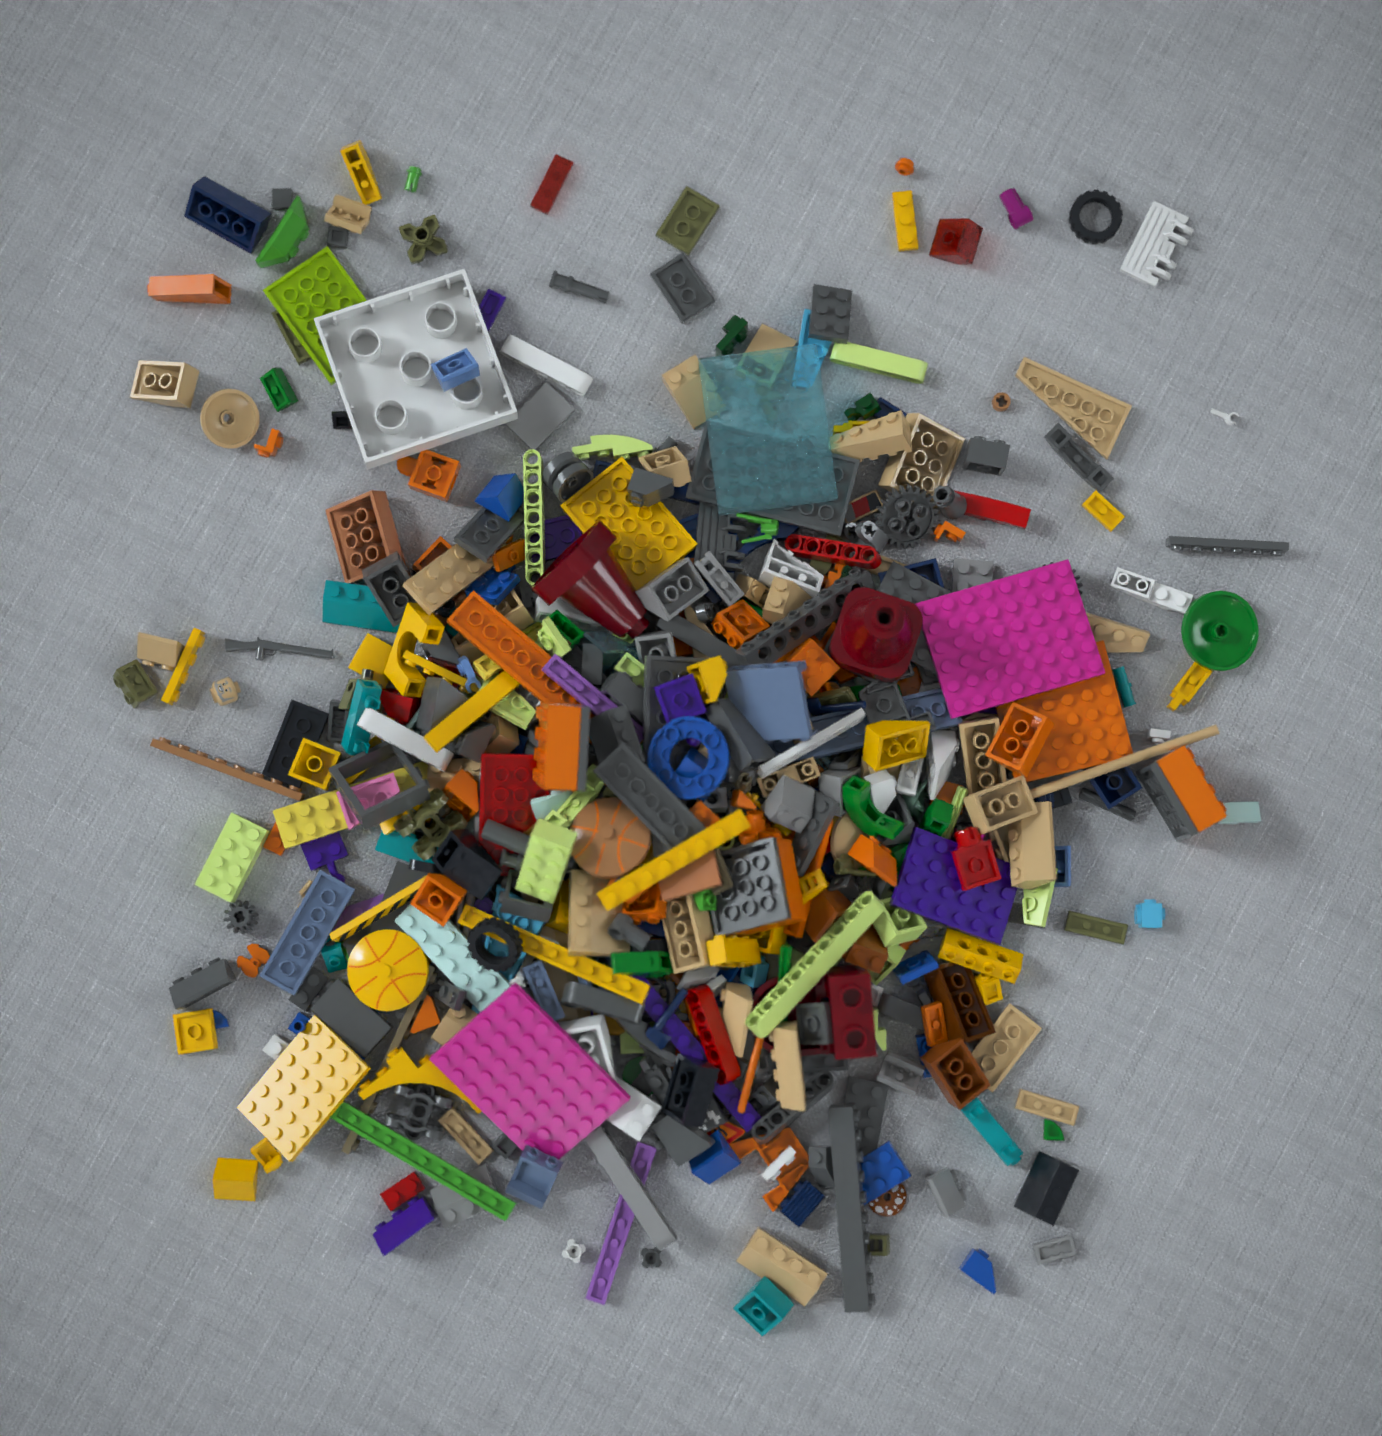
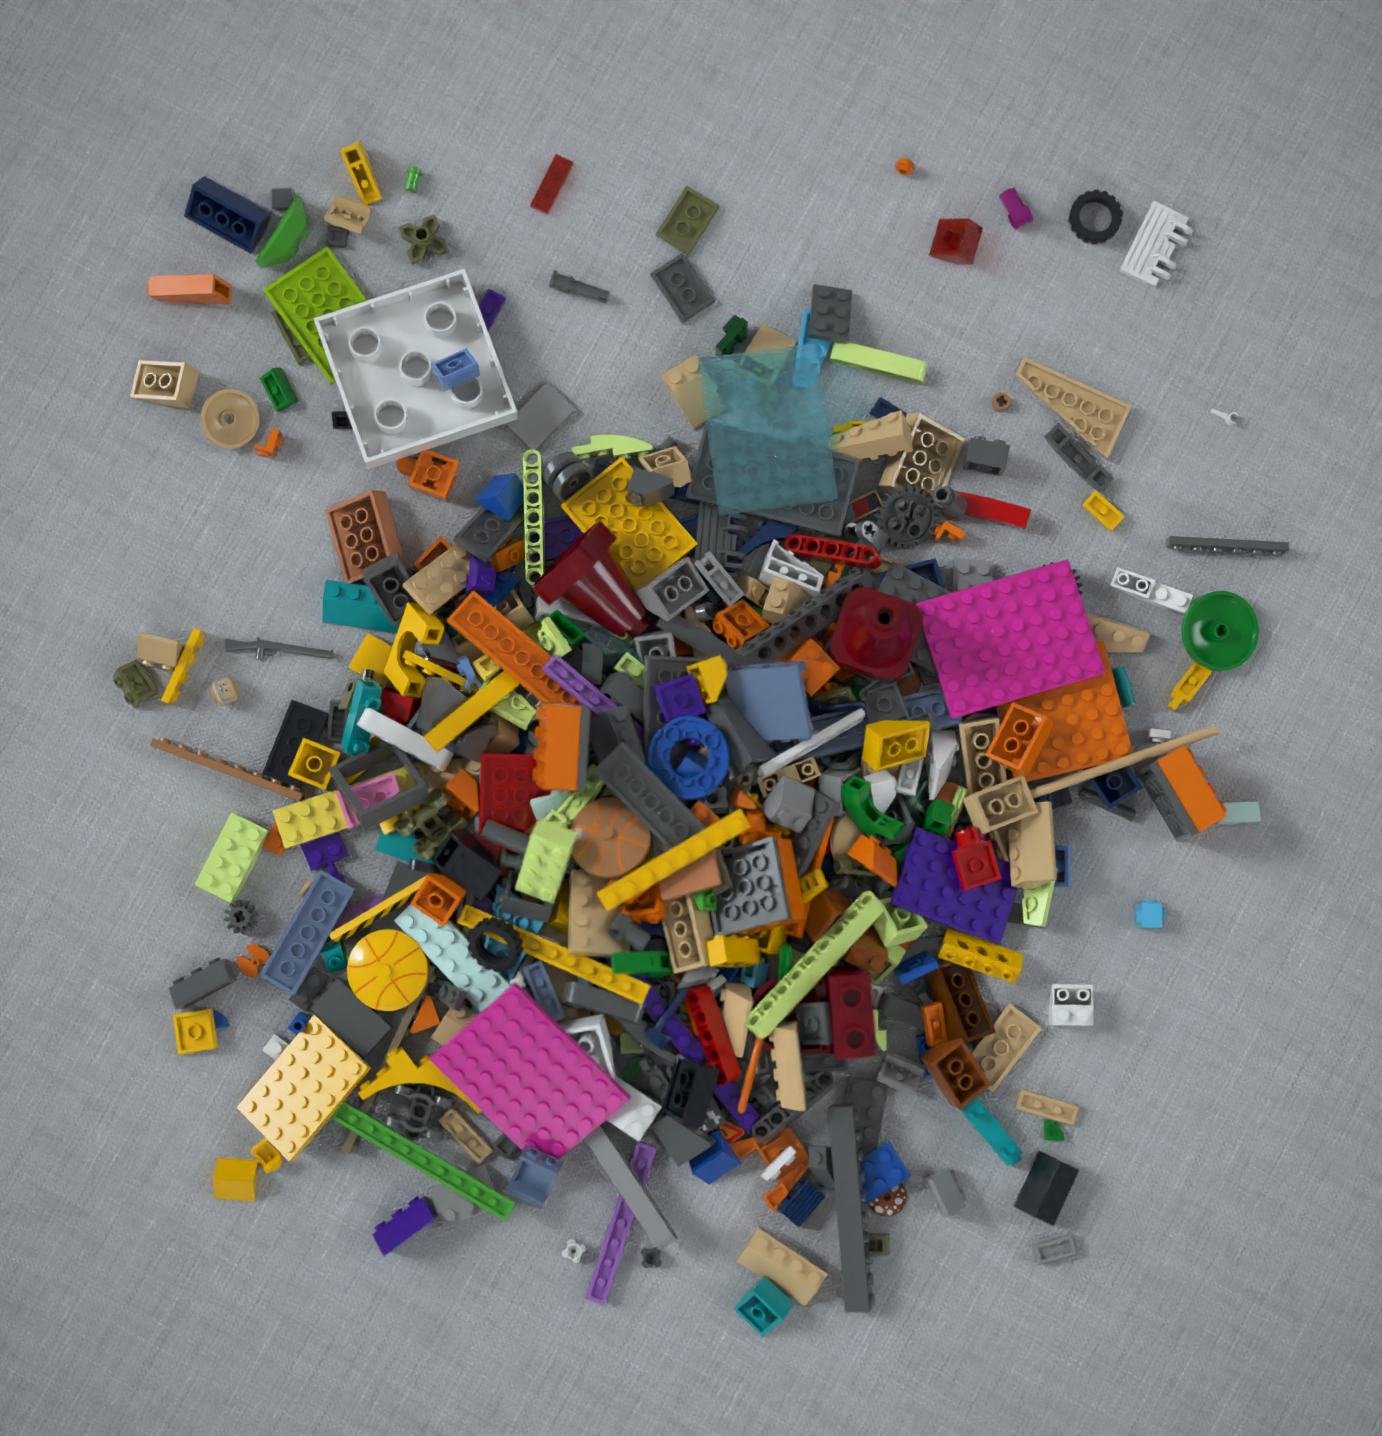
(402, 1191): red plate -> none
(481, 577): none -> dark purple slope
(546, 365): white beam -> none
(768, 526): bright green plant -> none
(864, 408): dark green plate -> none
(904, 220): yellow plate -> none
(979, 1269): blue slope -> none
(989, 988): yellow bracket -> none
(1071, 1005): none -> white slope
(1096, 927): olive tile -> none

